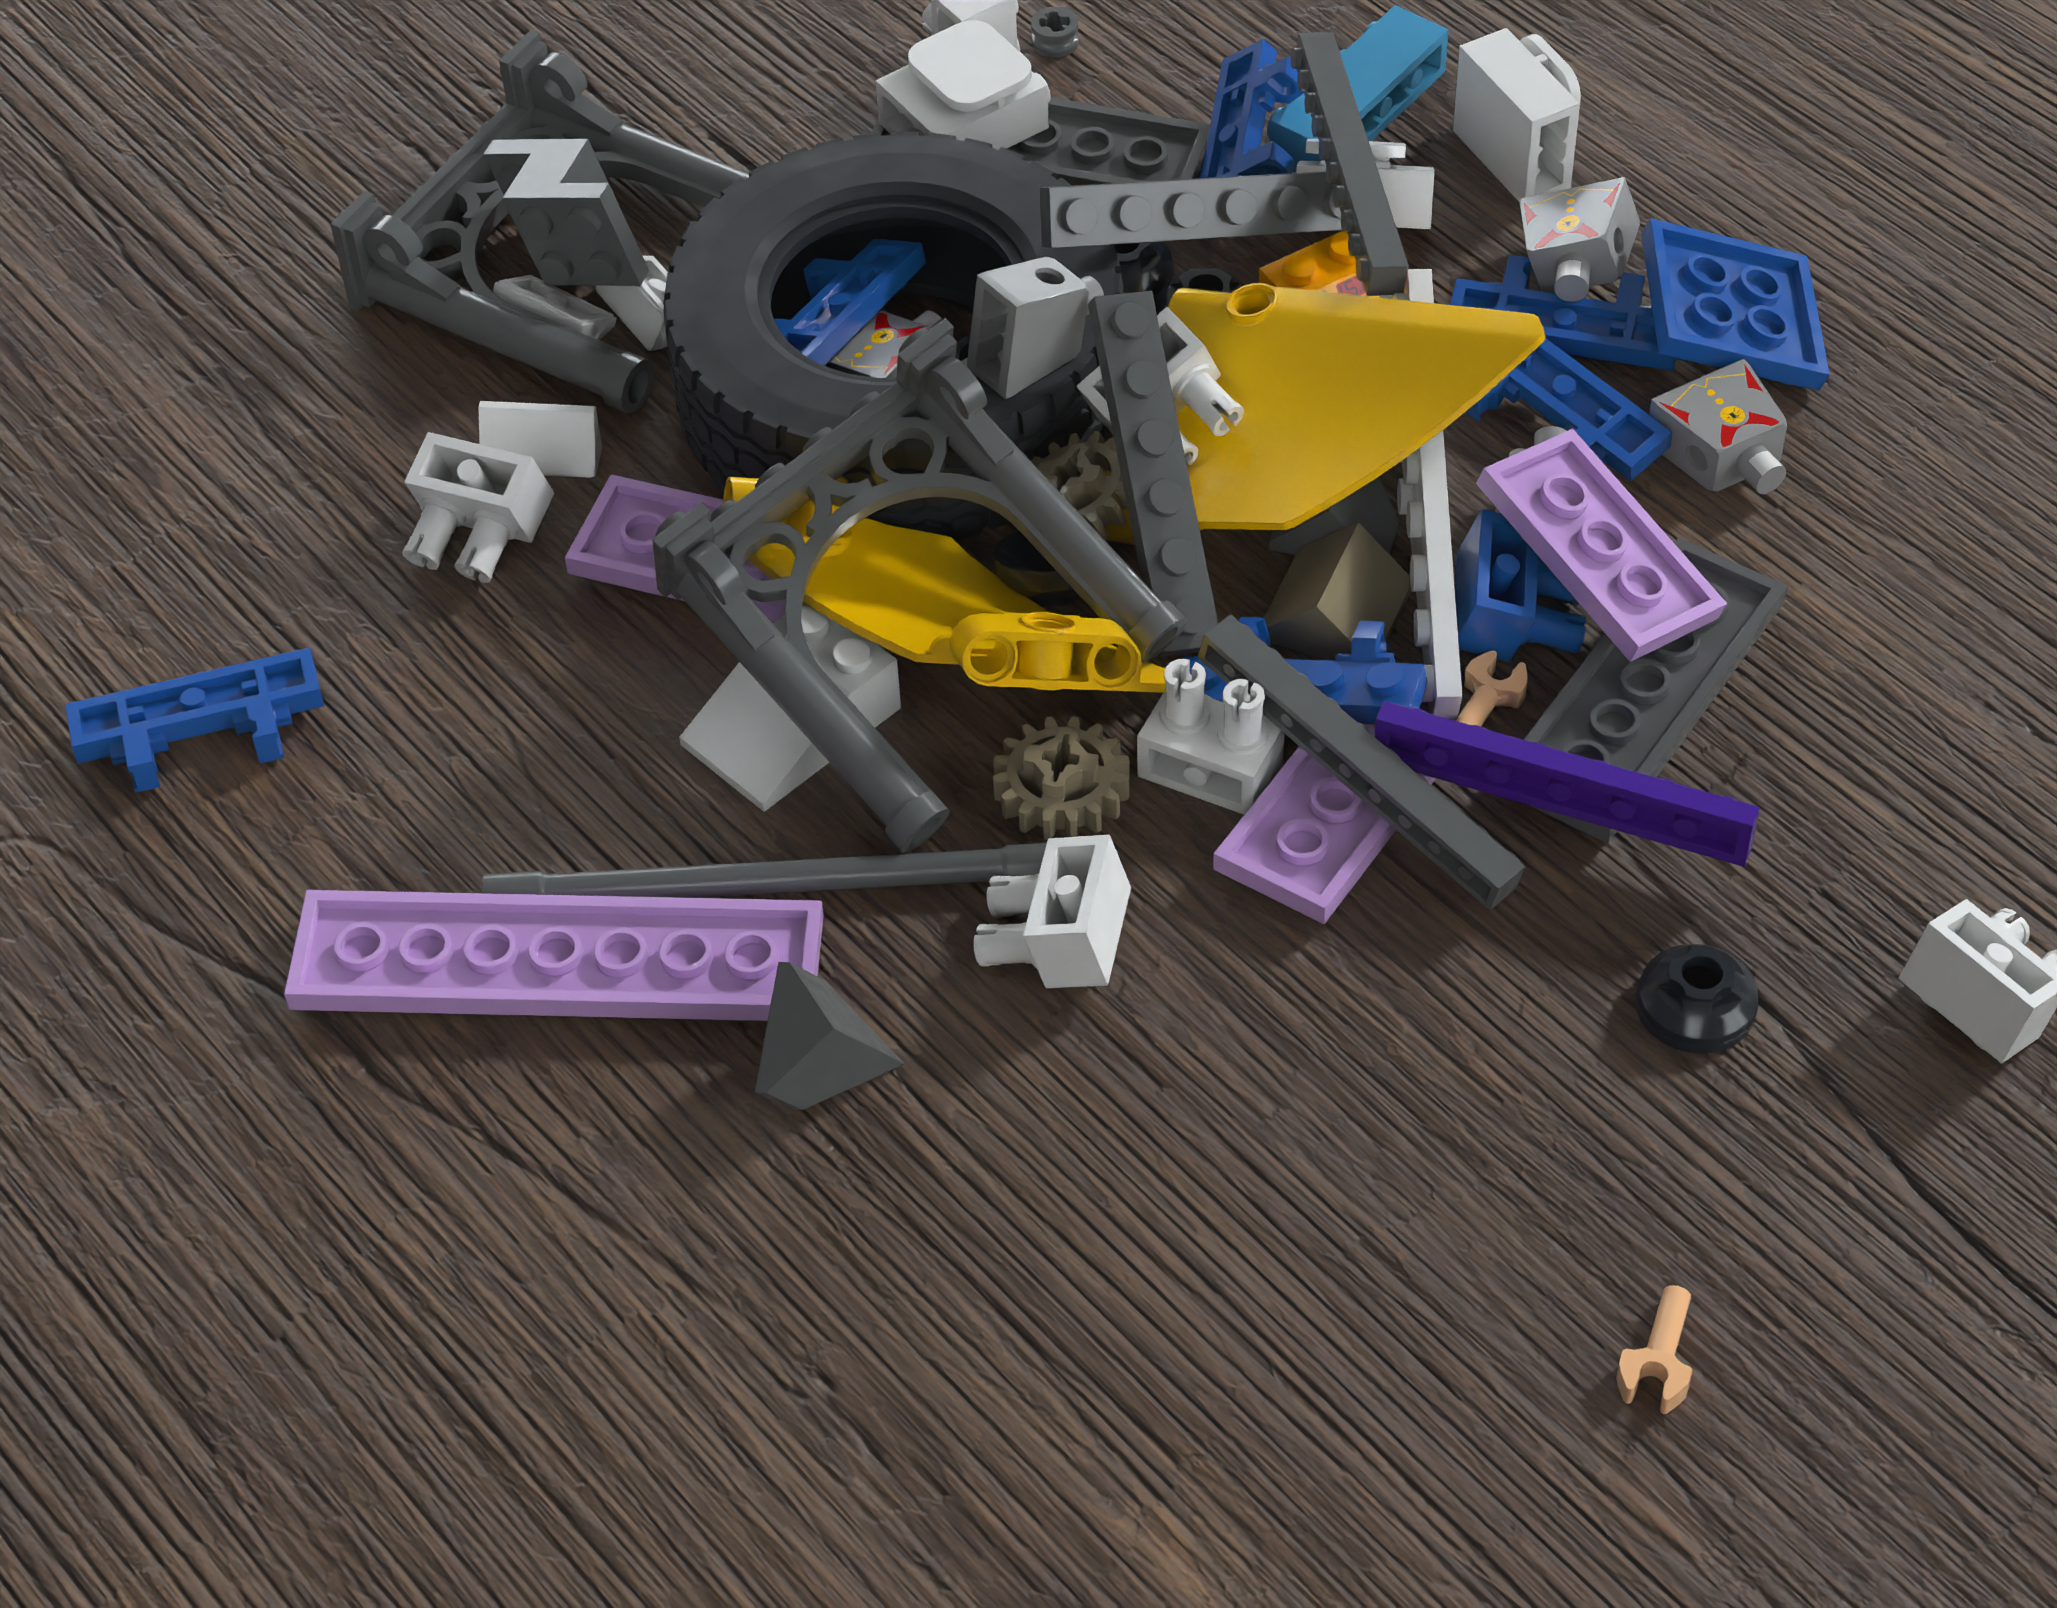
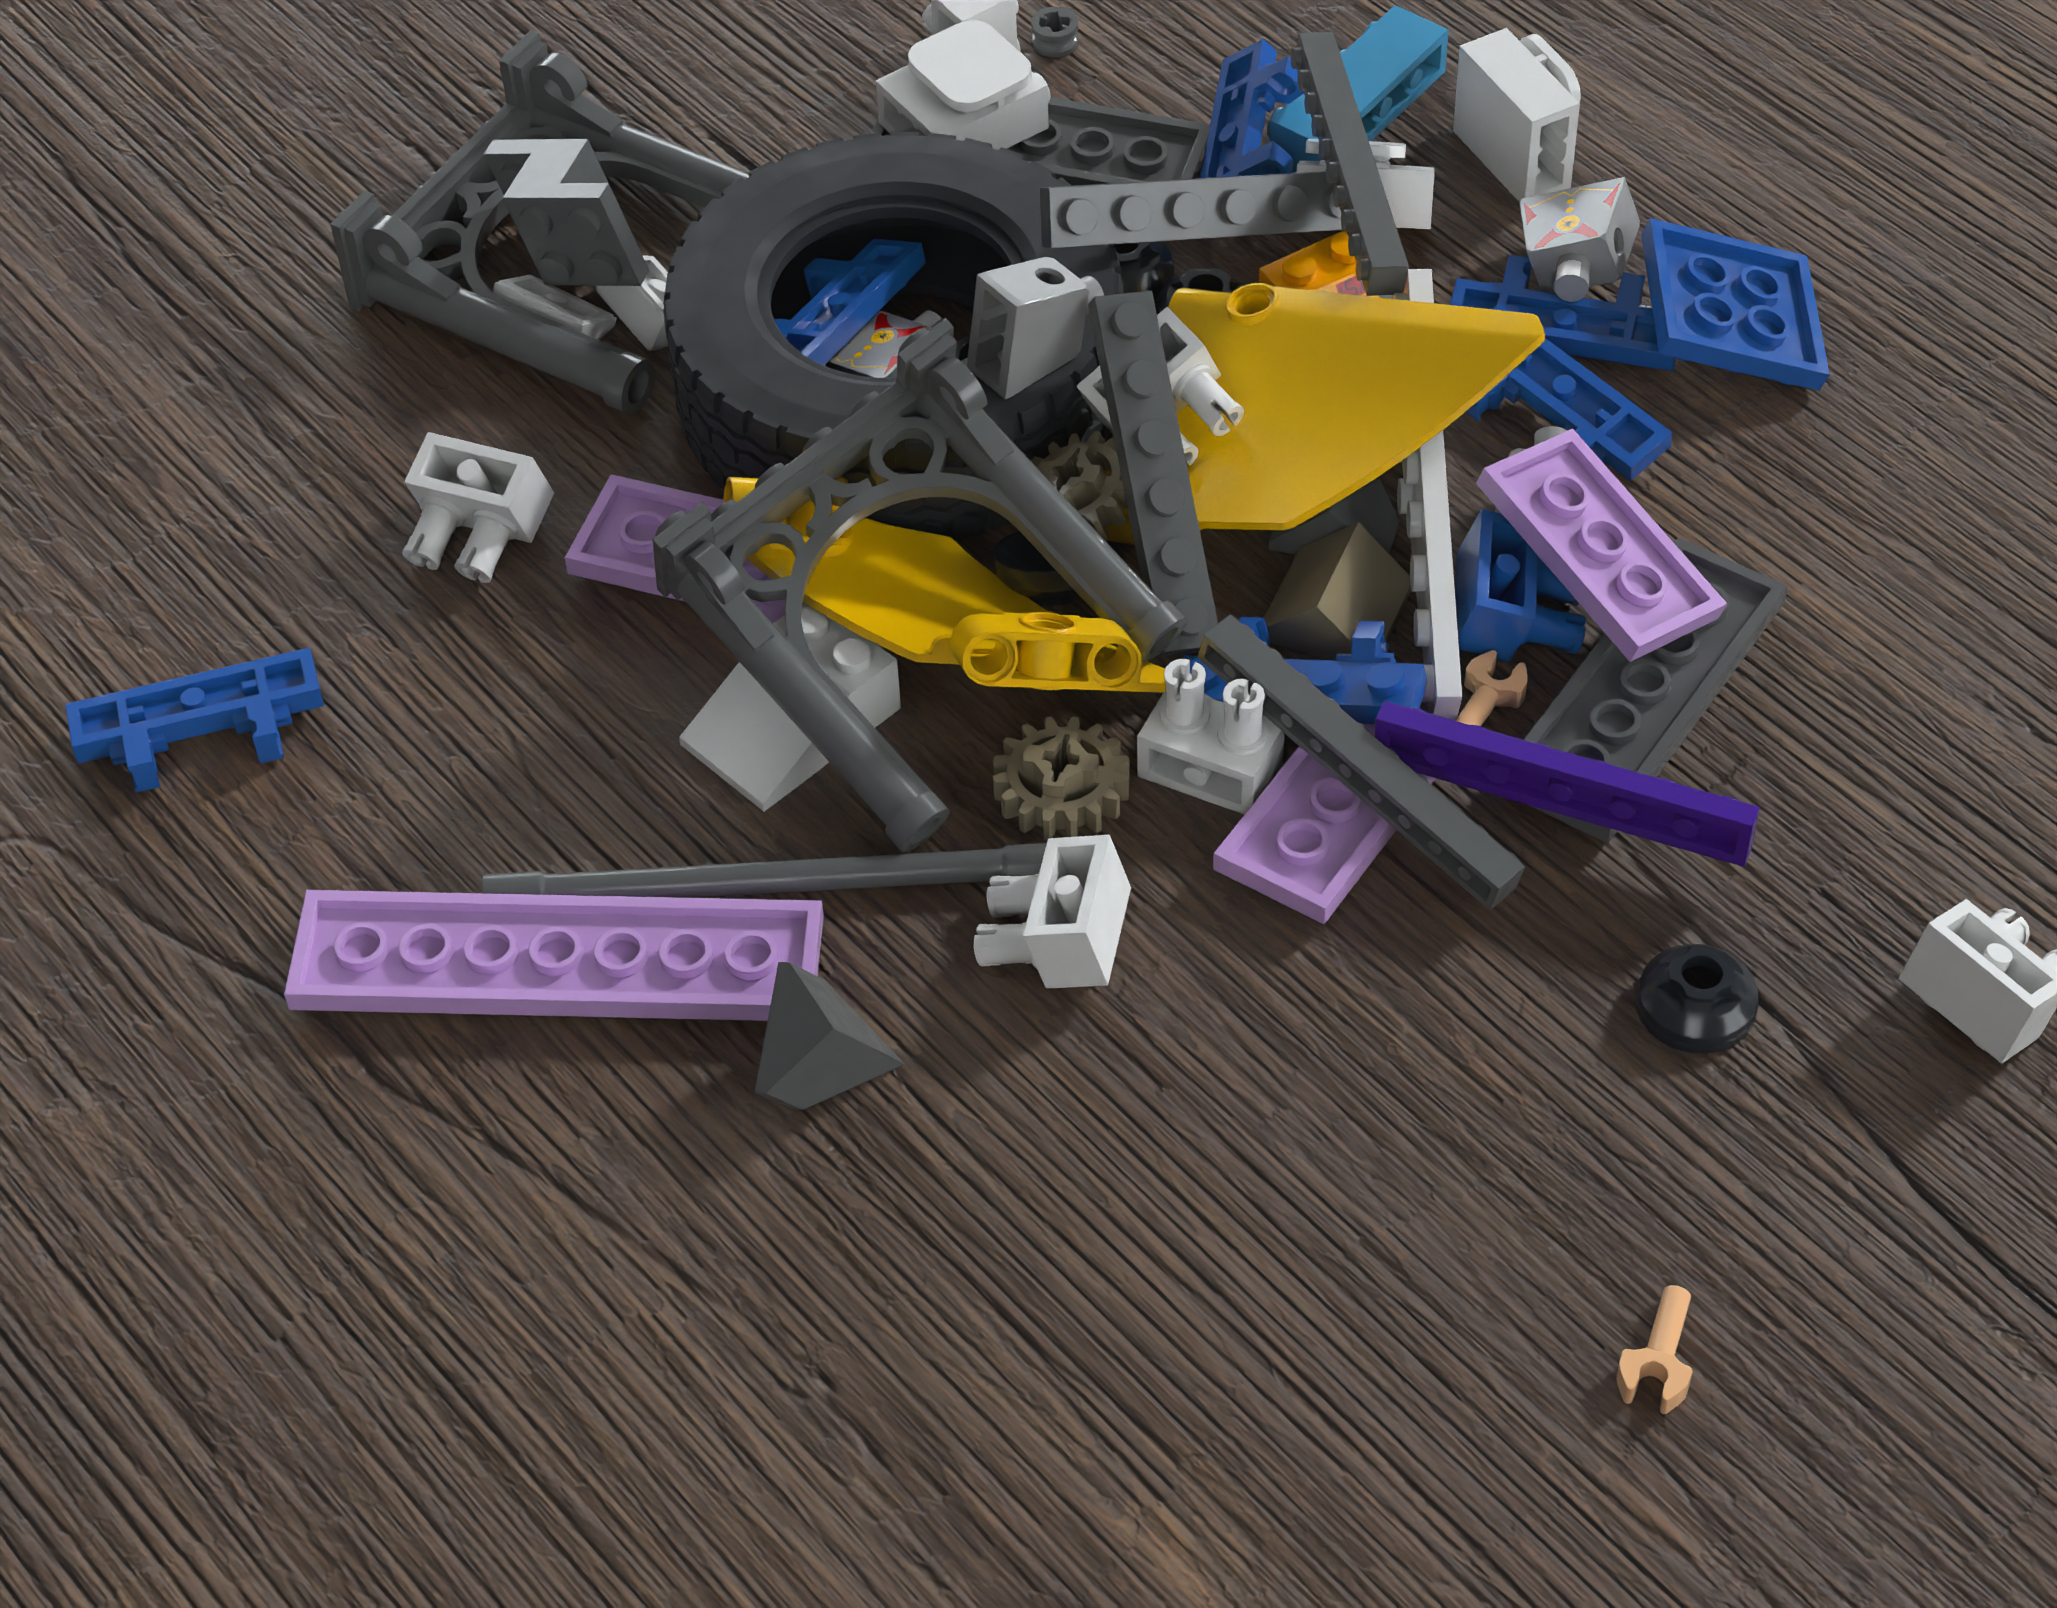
(557, 436): white slope -> none
(1724, 429): light grey torso -> none

